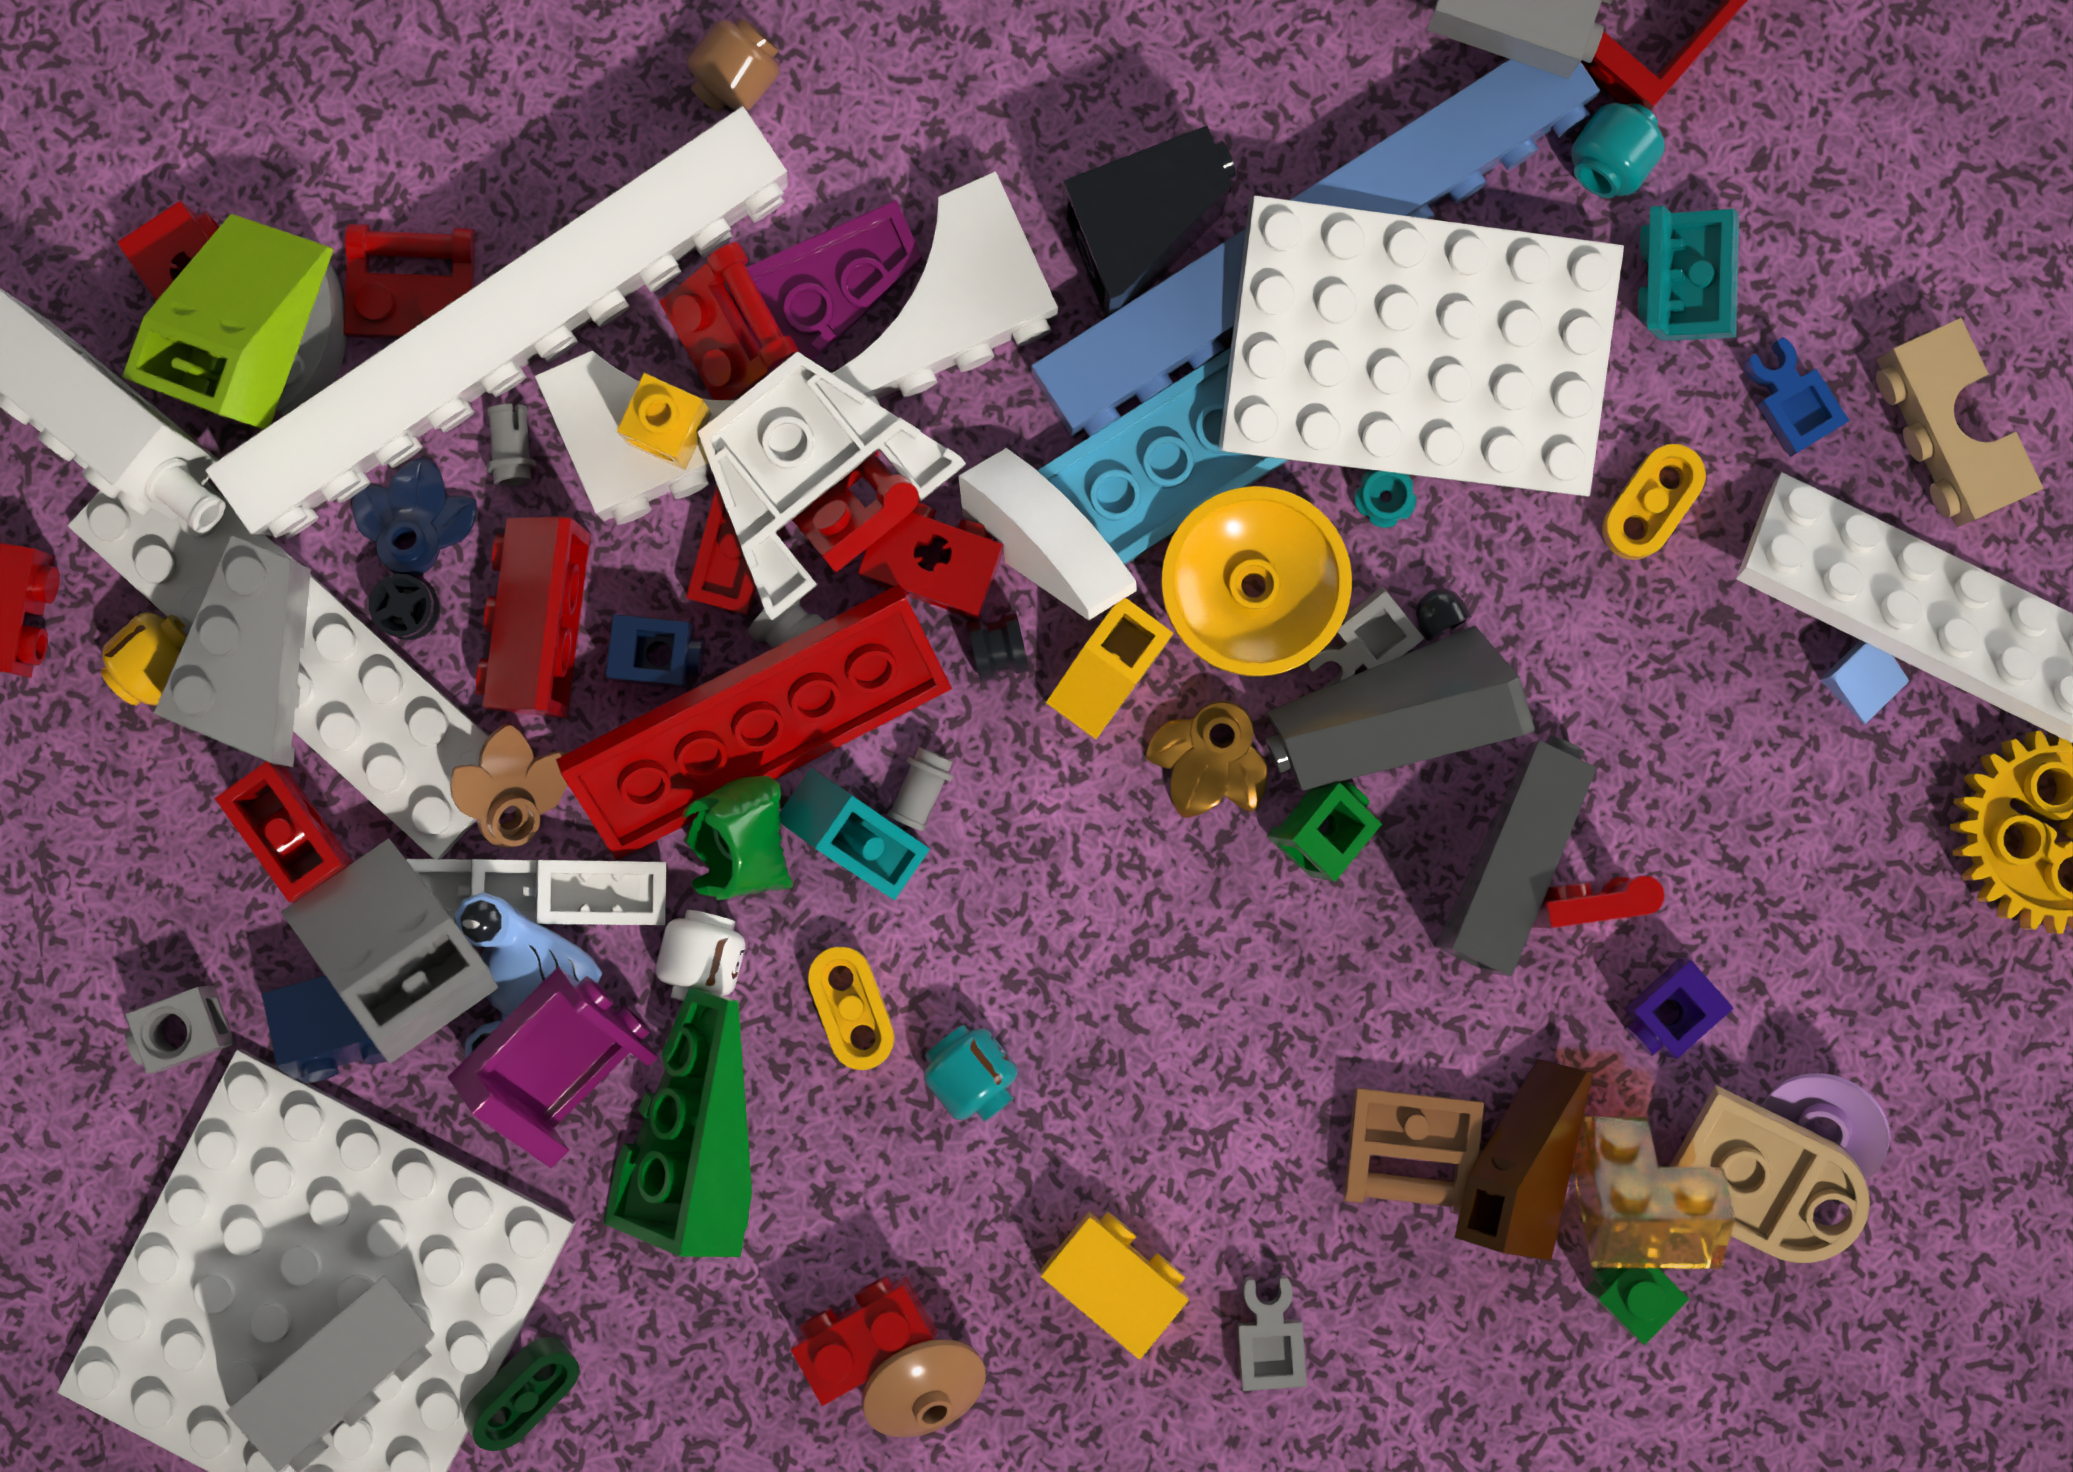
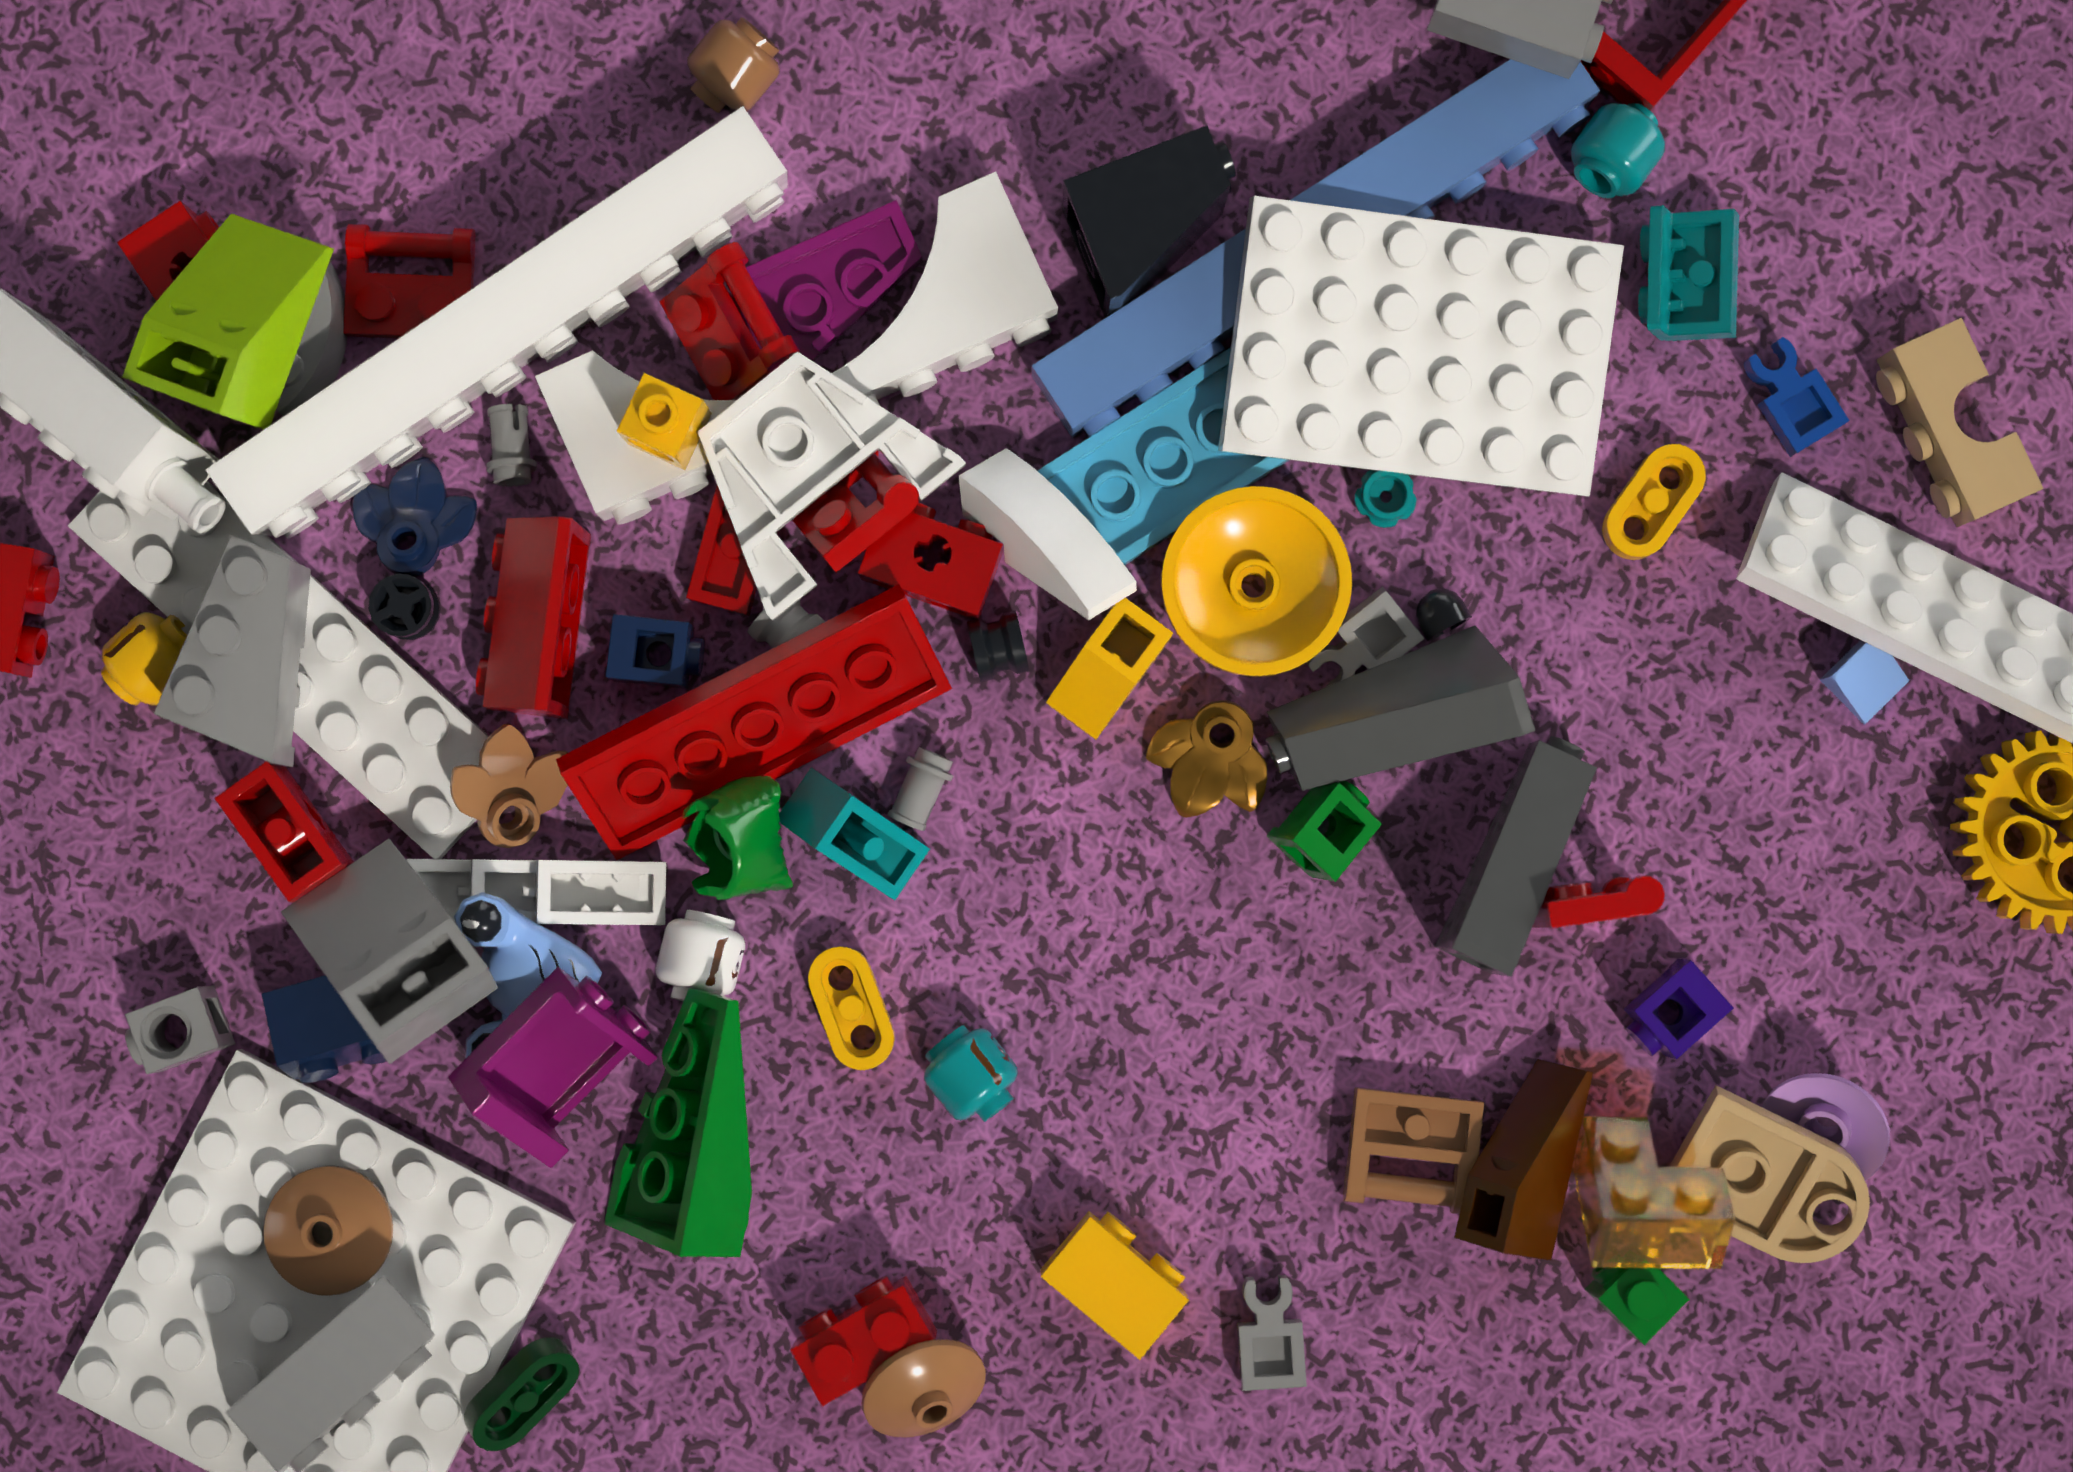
(358, 1222): none -> medium nougat dish

